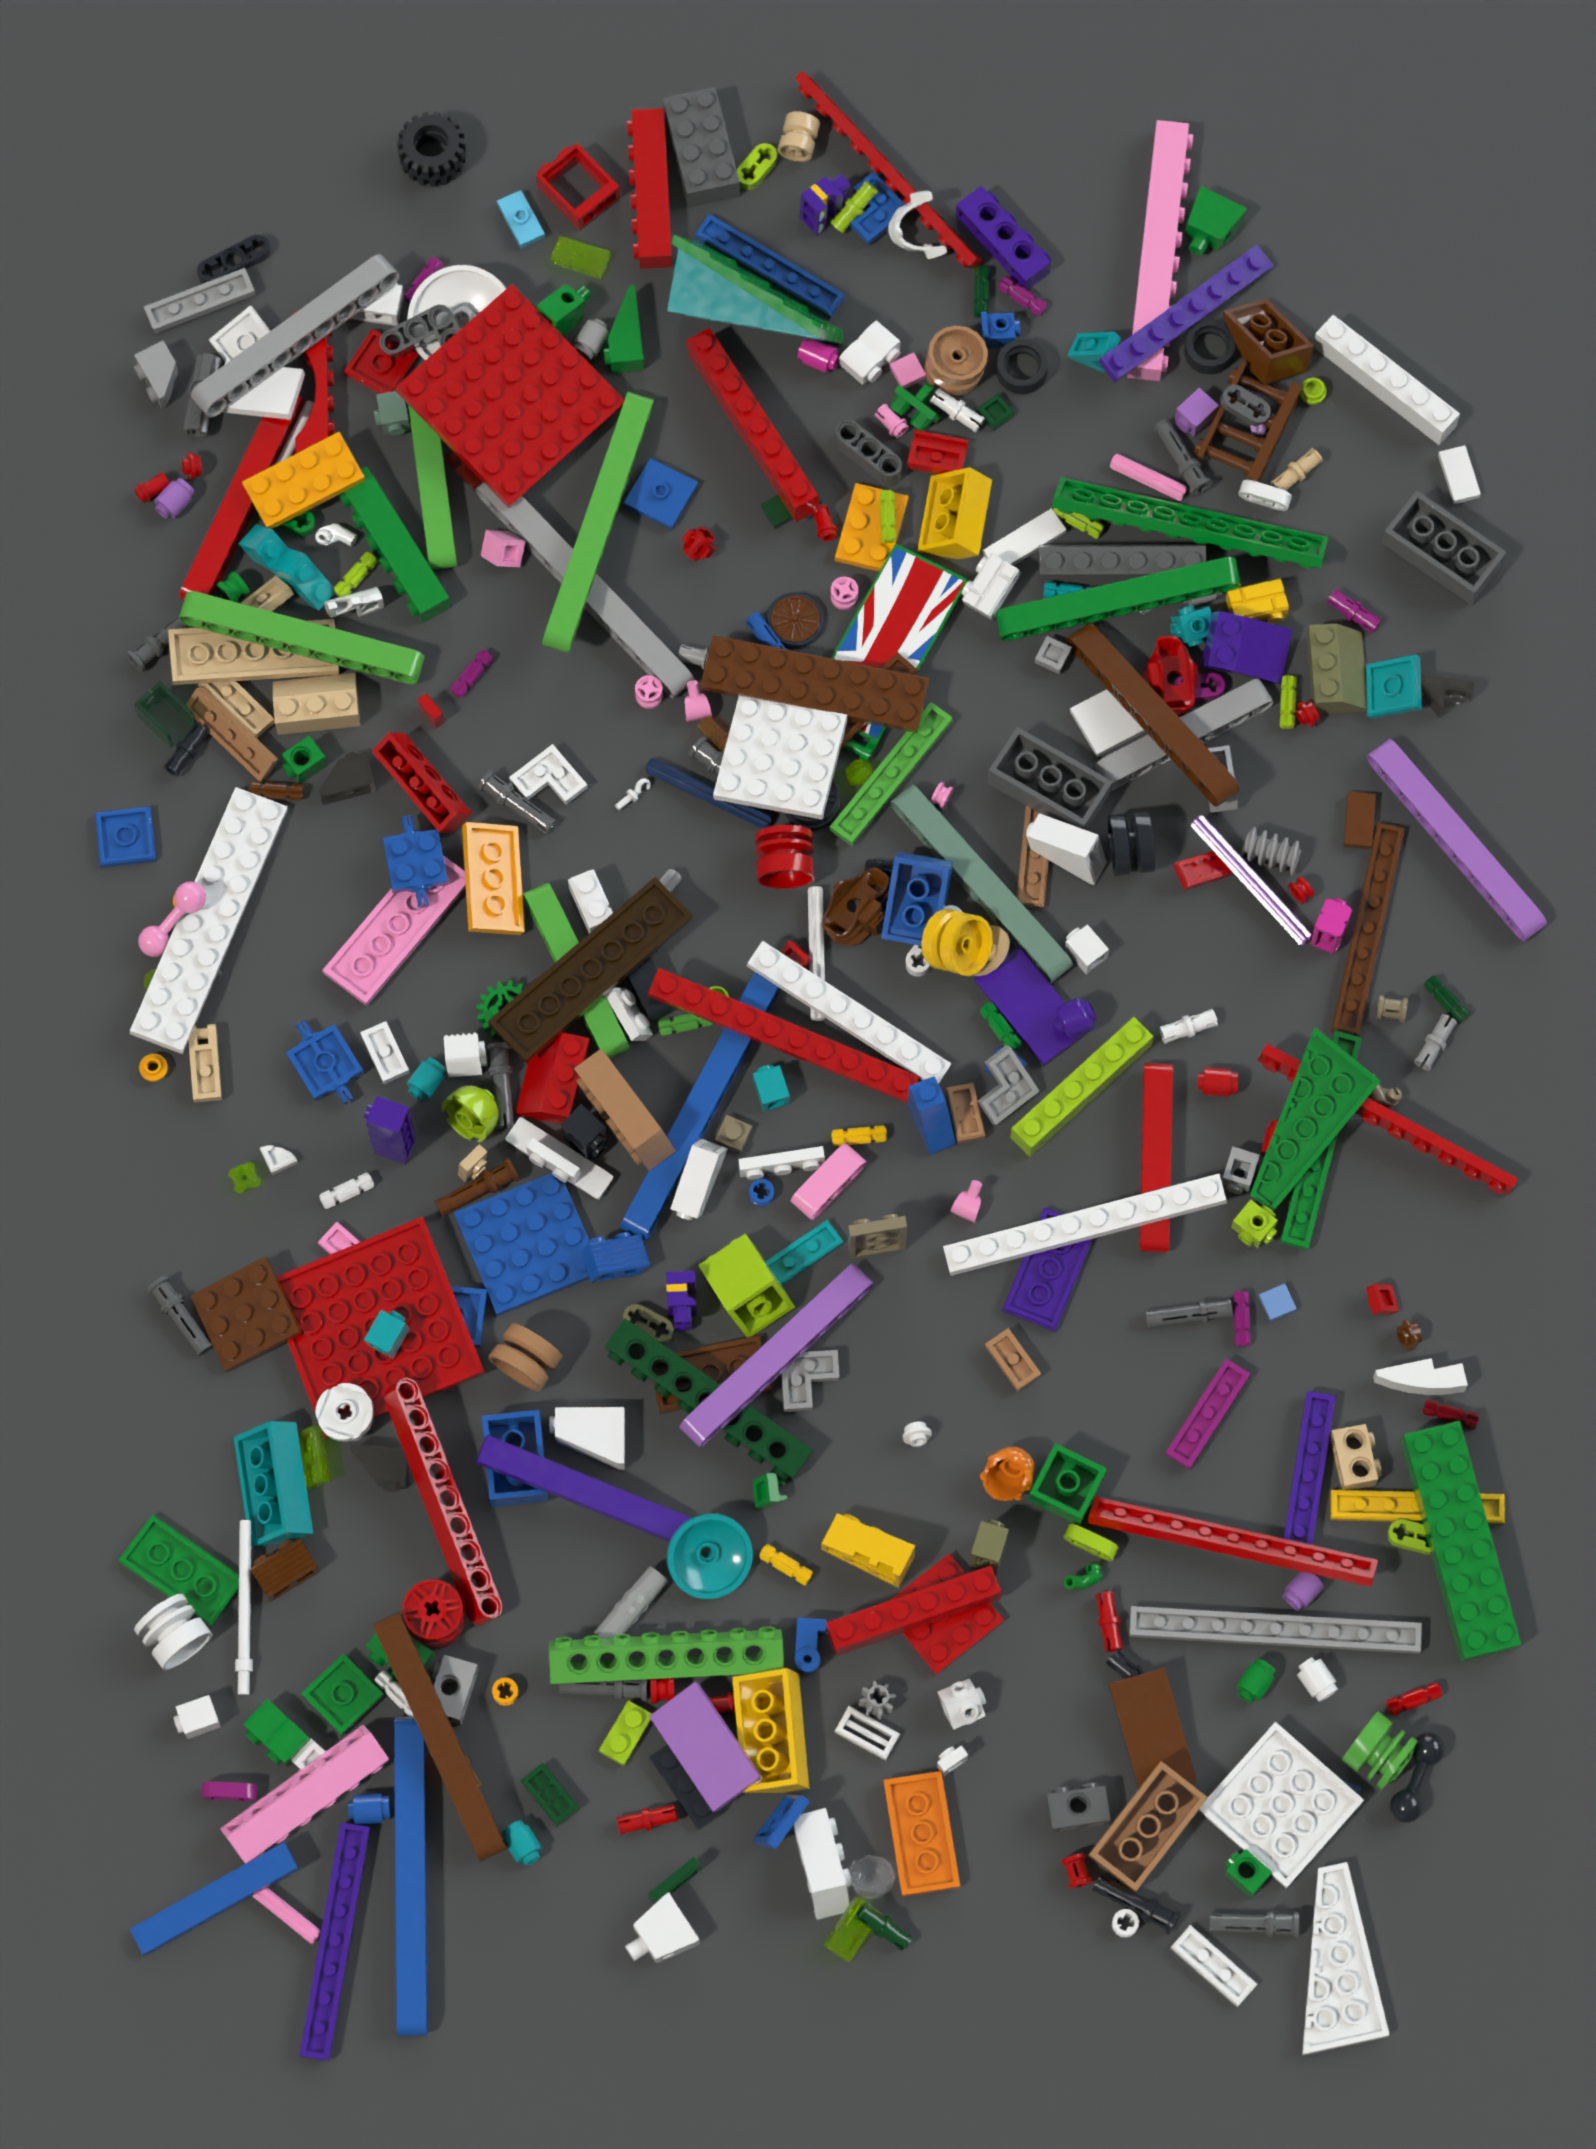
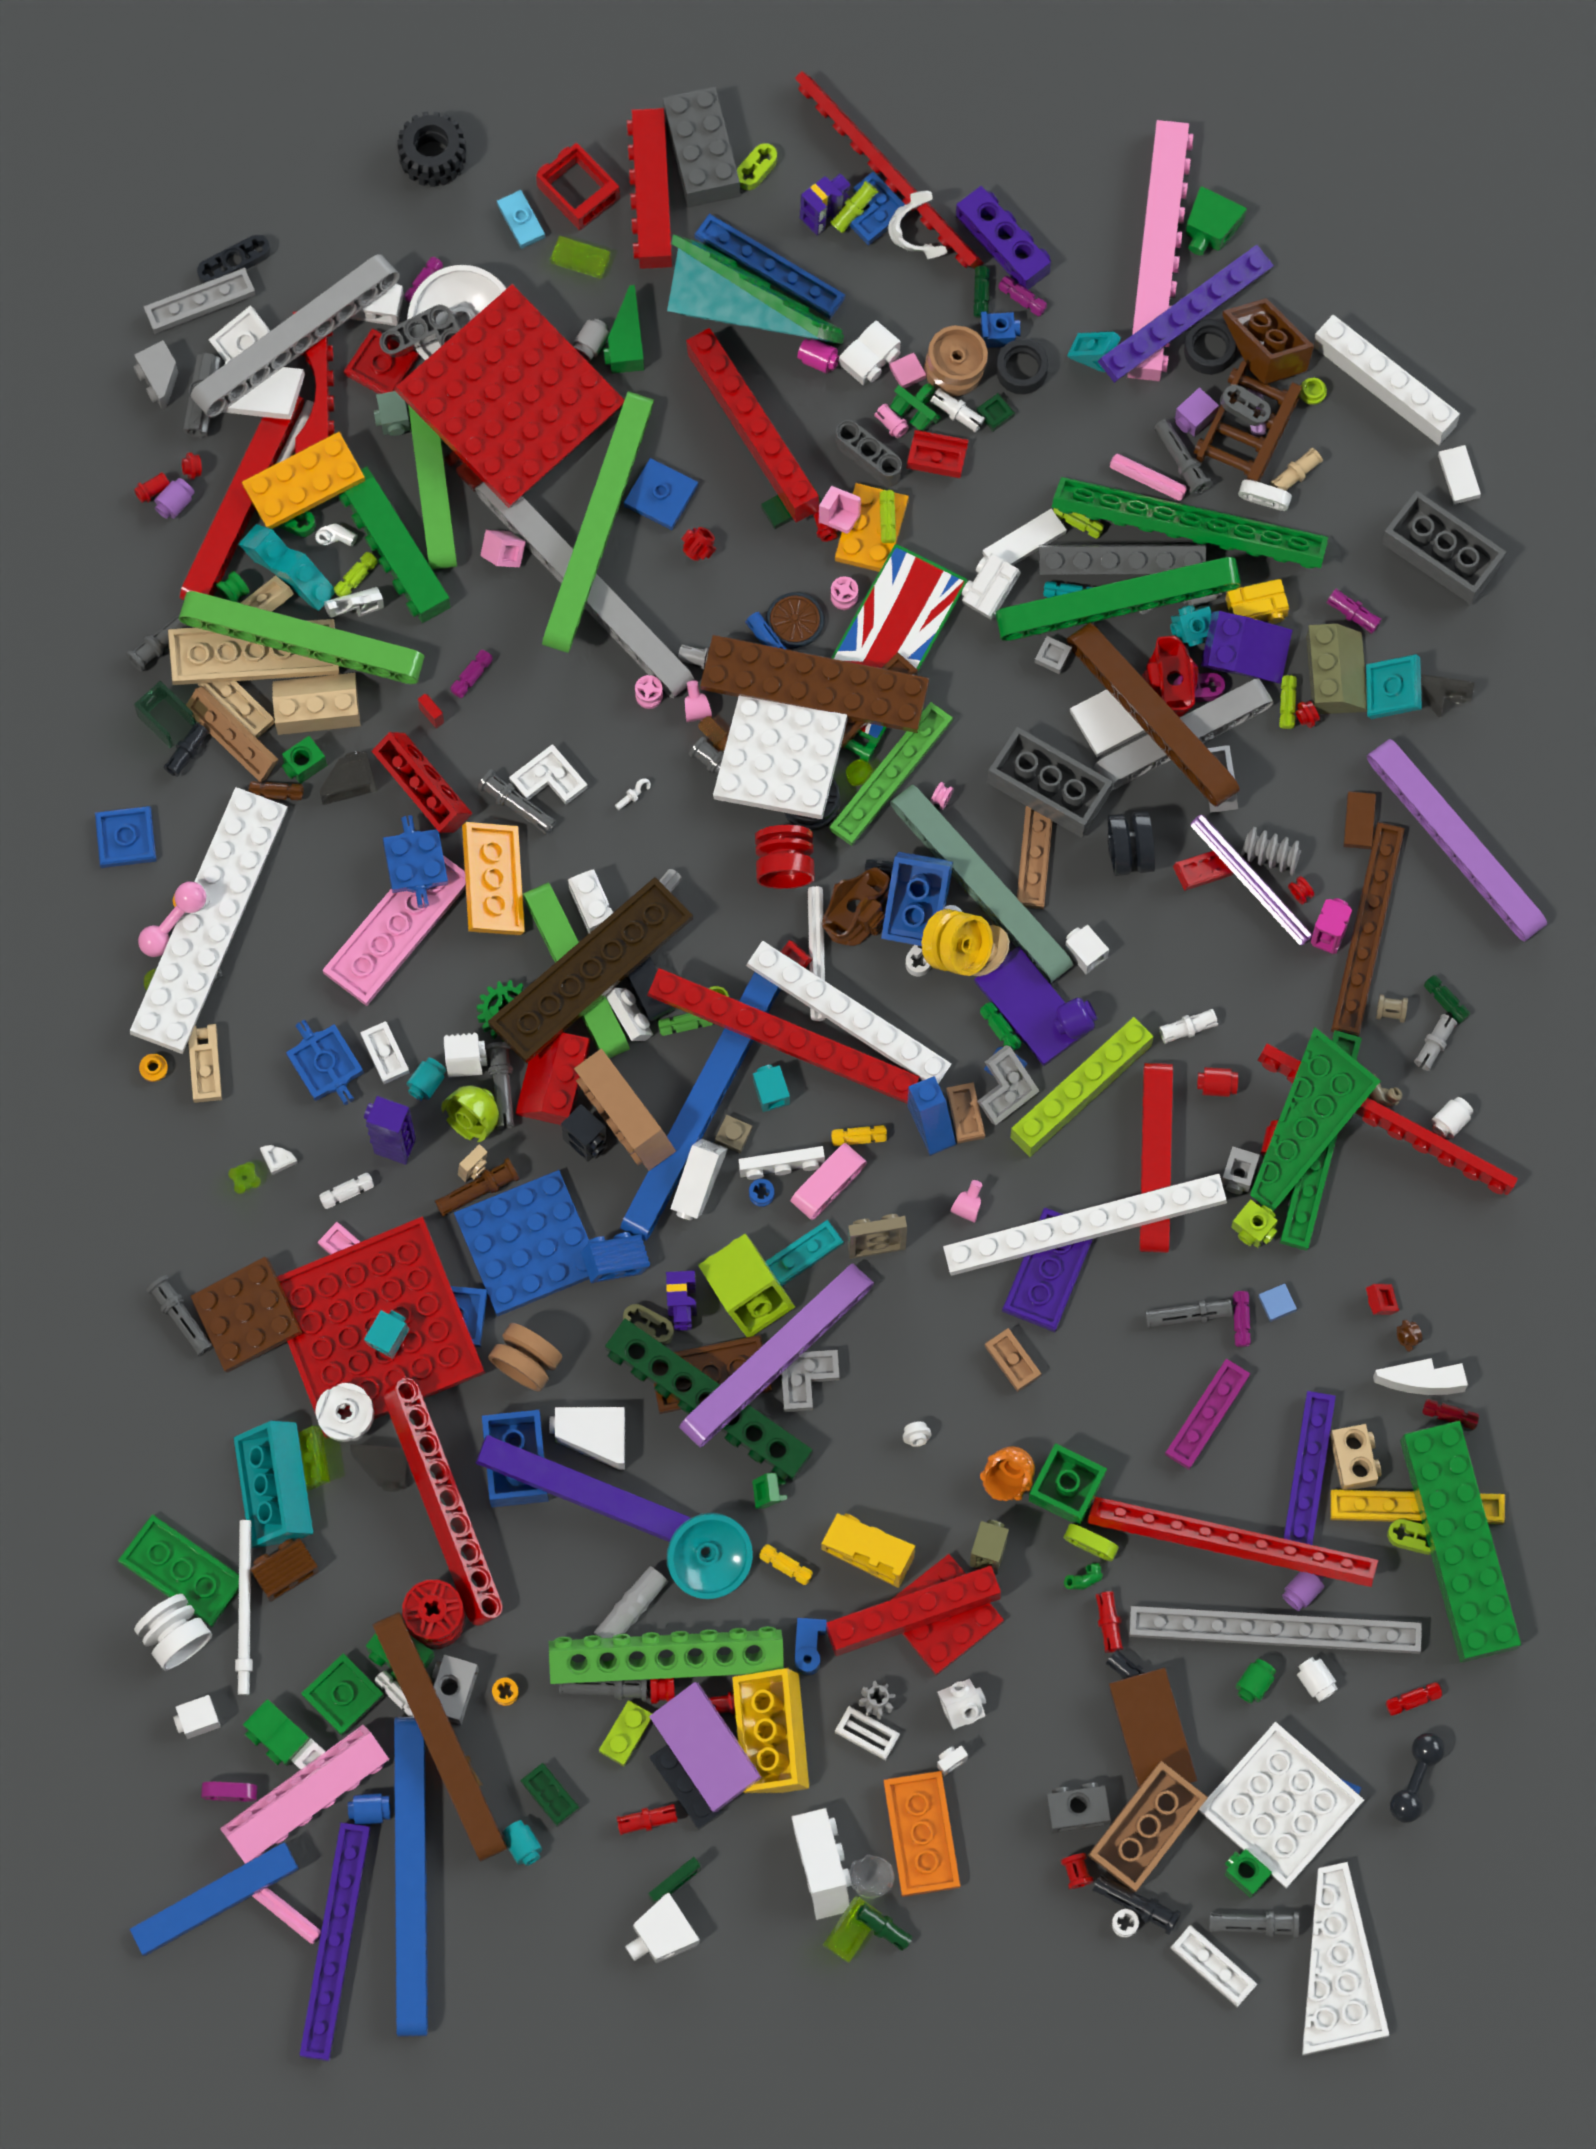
(559, 1158): white bracket -> none
(565, 308): green torso -> none
(705, 792): dark blue axle -> none
(781, 1821): blue tile -> none
(800, 132): tan wheel -> none
(839, 509): none -> bright pink panel
(955, 514): yellow slope -> none
(1067, 847): white slope -> none
(1380, 1751): bright green wheel -> none
(1452, 1118): none -> white brick

